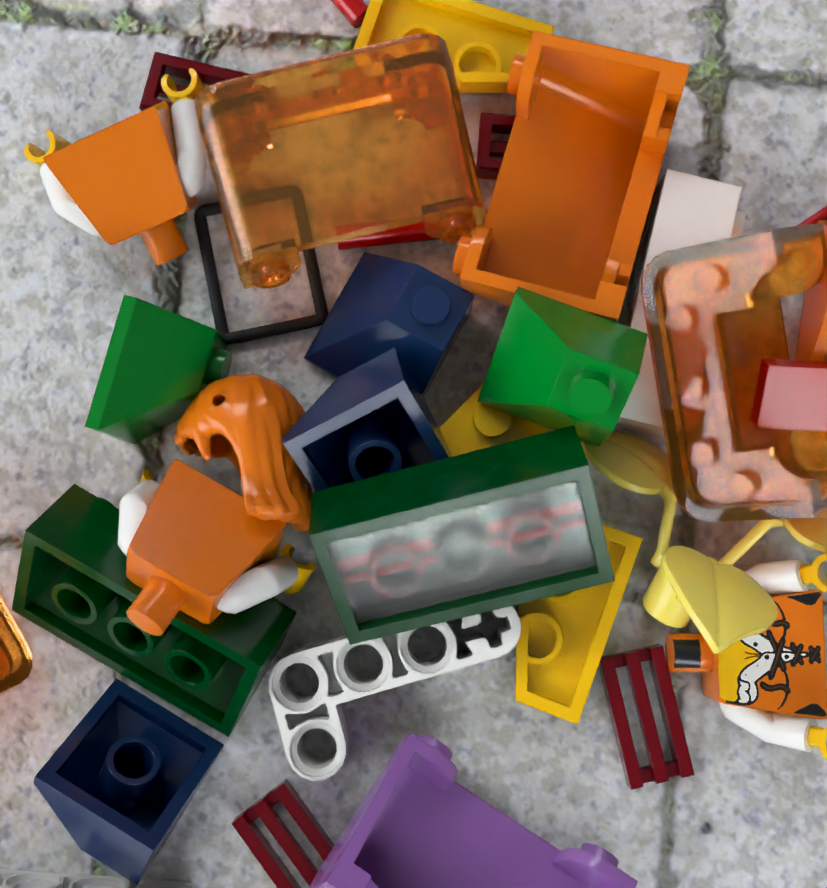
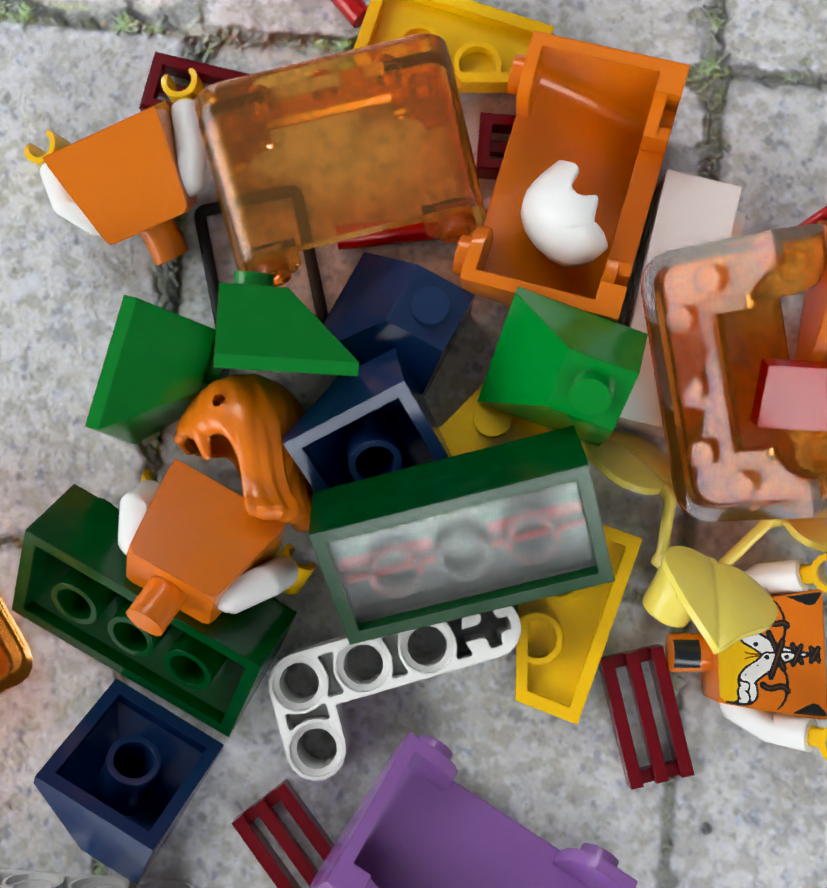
(273, 331): none -> green slope
(561, 219): none -> white hair

